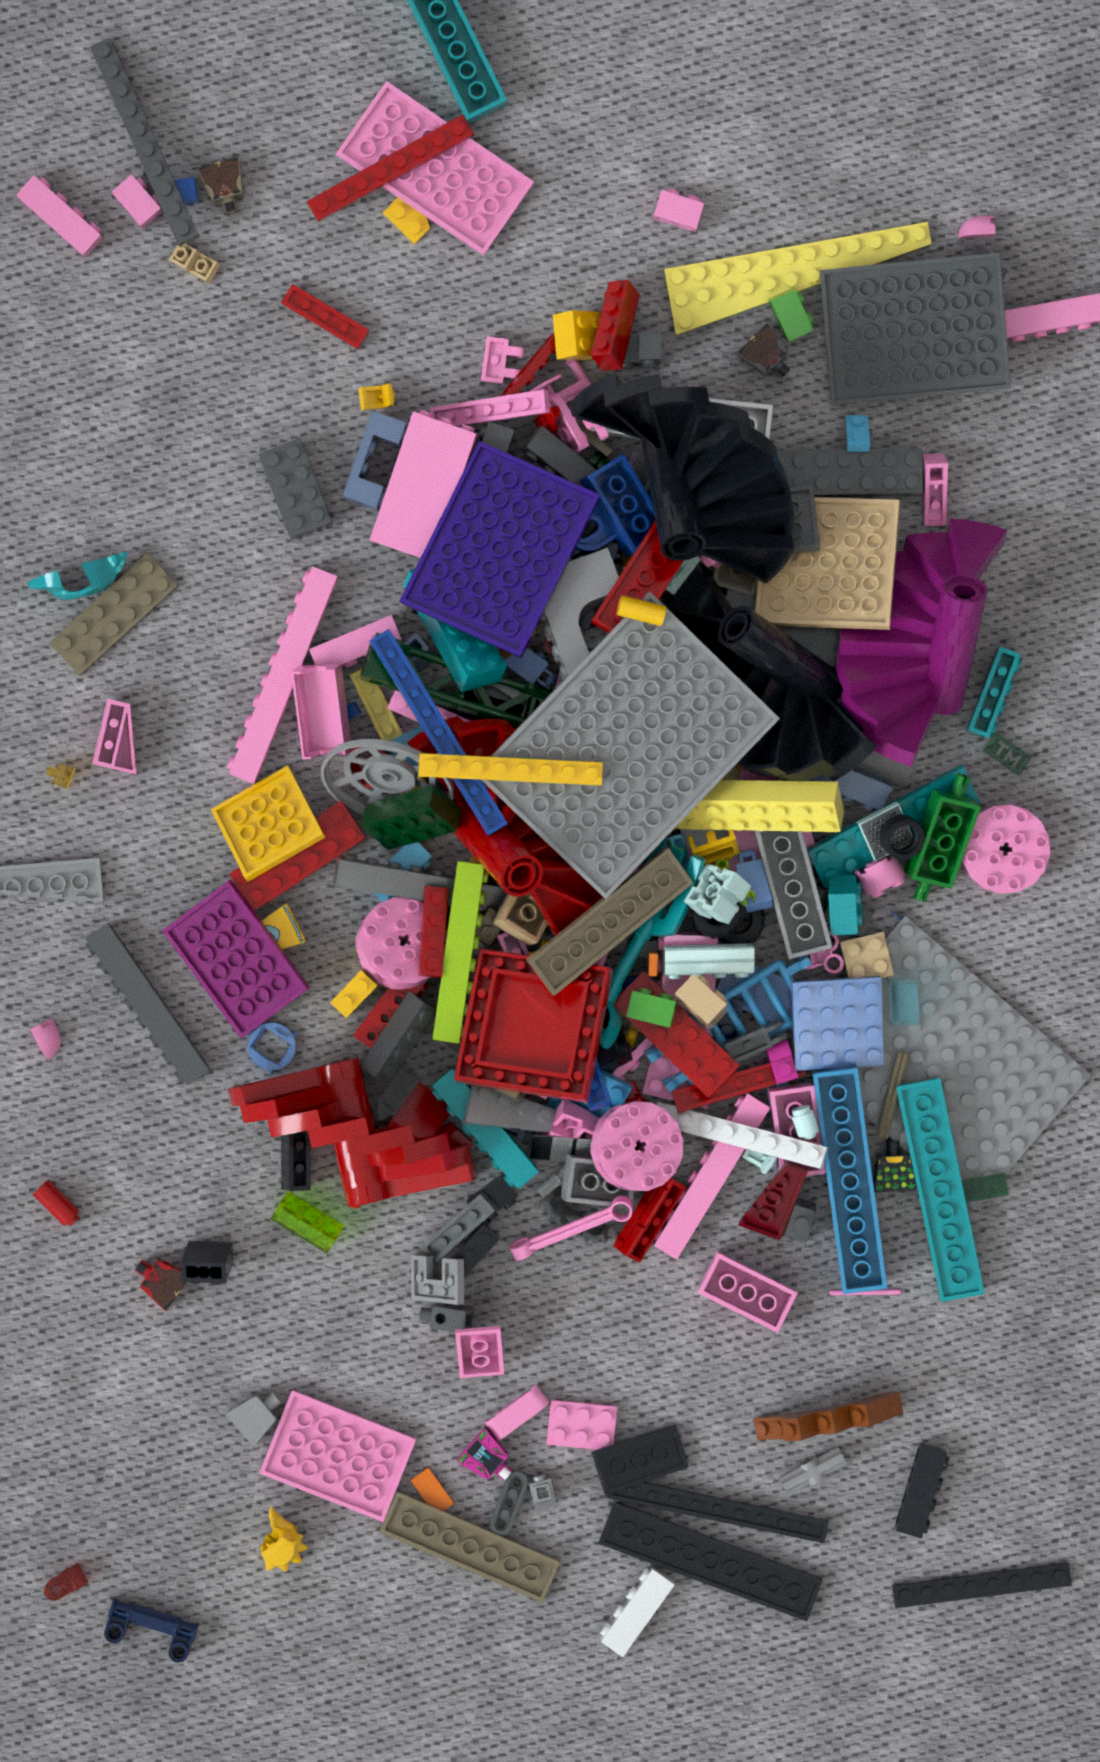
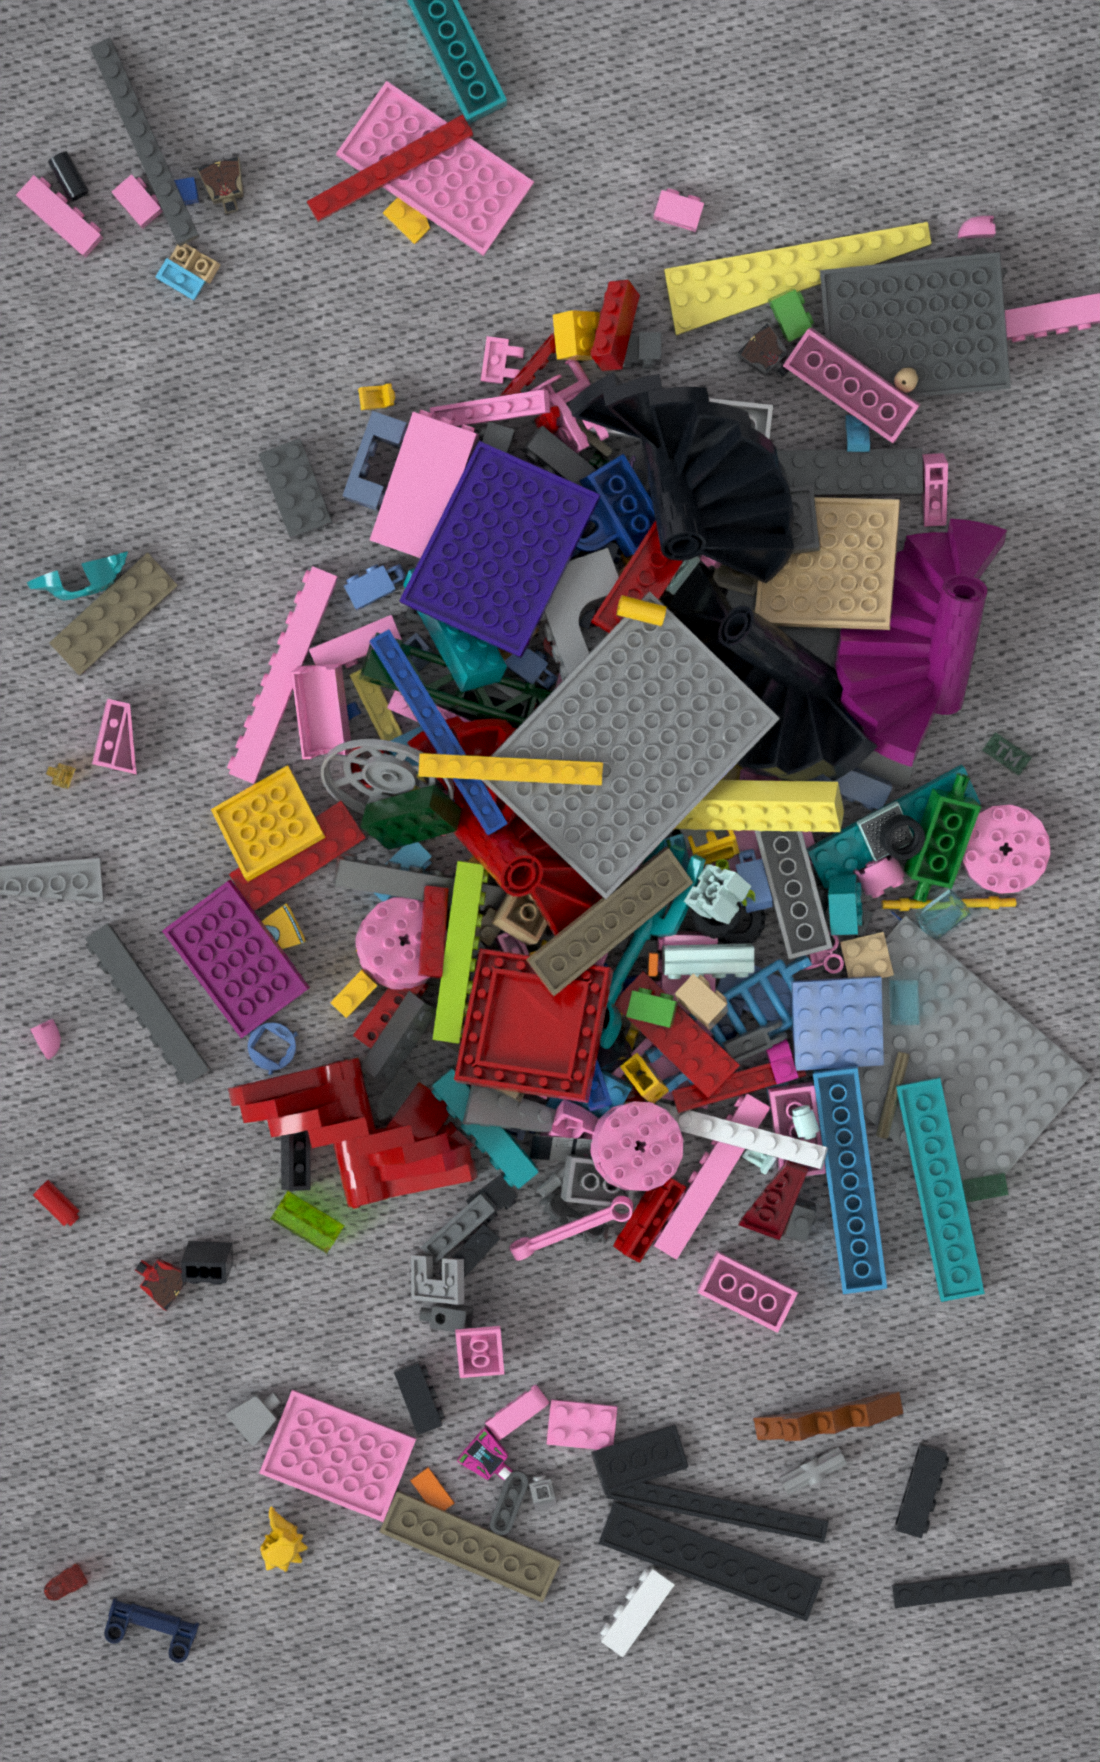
(68, 176): none -> black pin
(180, 279): none -> medium azure plate
(325, 316): red plate -> none
(373, 585): none -> medium blue brick
(419, 1397): none -> black brick
(649, 1083): none -> yellow torso
(851, 385): none -> bright pink brick
(874, 1292): bright pink axle -> none
(894, 1170): torso -> none
(906, 380): none -> tan piece
(942, 914): none -> clear light blue brick
(991, 902): none -> yellow bar
(993, 692): teal brick -> none

